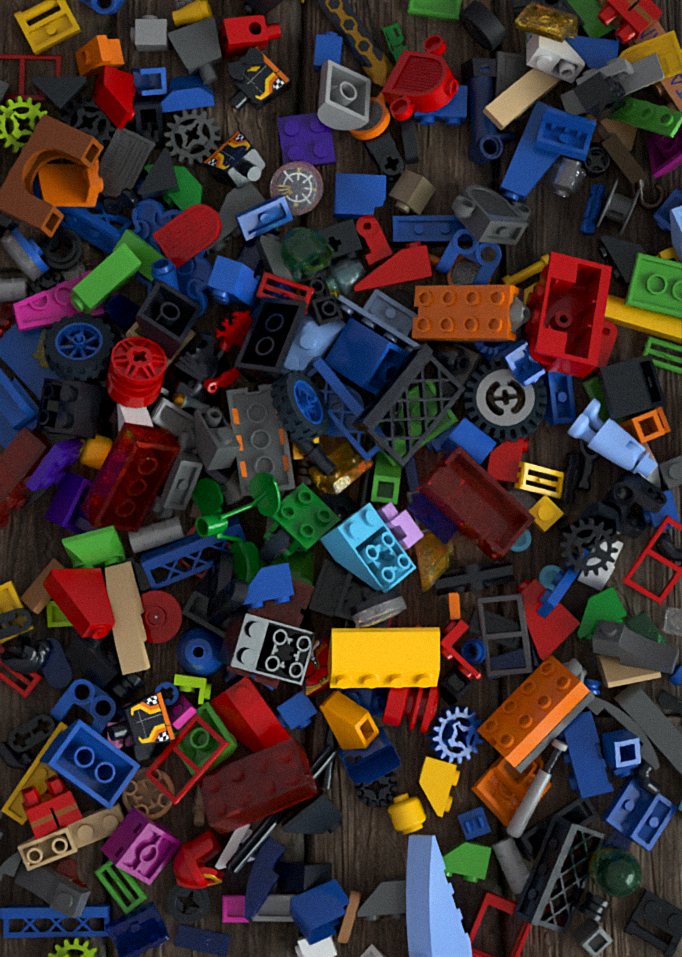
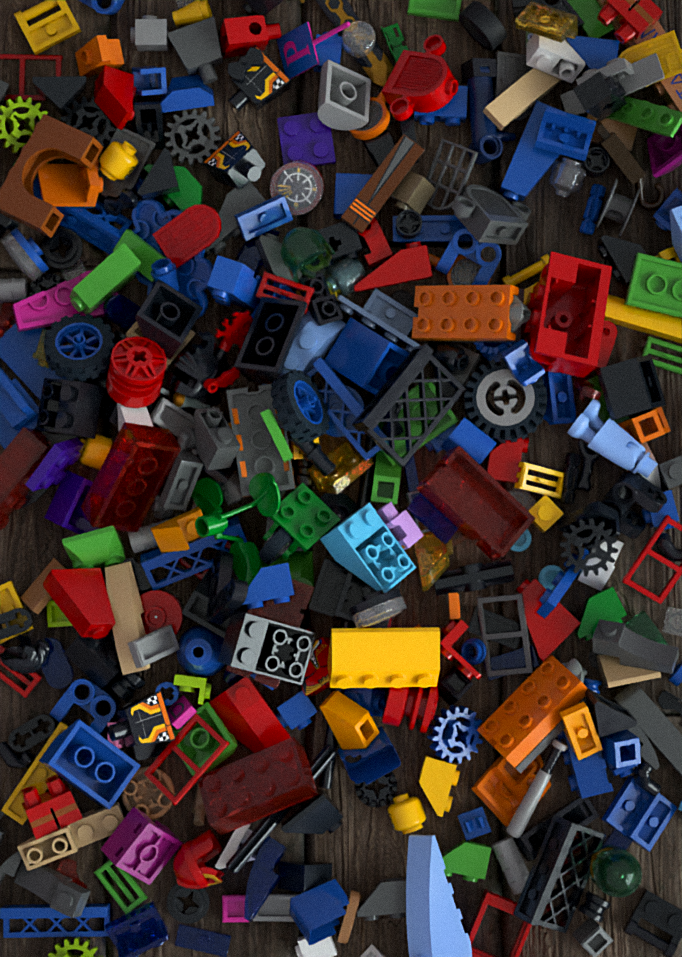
(118, 160): none -> yellow head
(153, 646): none -> light grey tile
(177, 532): none -> light orange slope
(277, 435): none -> bright green tile
(299, 50): none -> blue piece
(358, 39): none -> clear head
(382, 184): none -> reddish brown tile
(410, 220): none -> black wheel
(445, 164): none -> dark grey window
(580, 730): none -> light orange slope
(586, 389): none -> clear red piece
(608, 715): none -> black slope

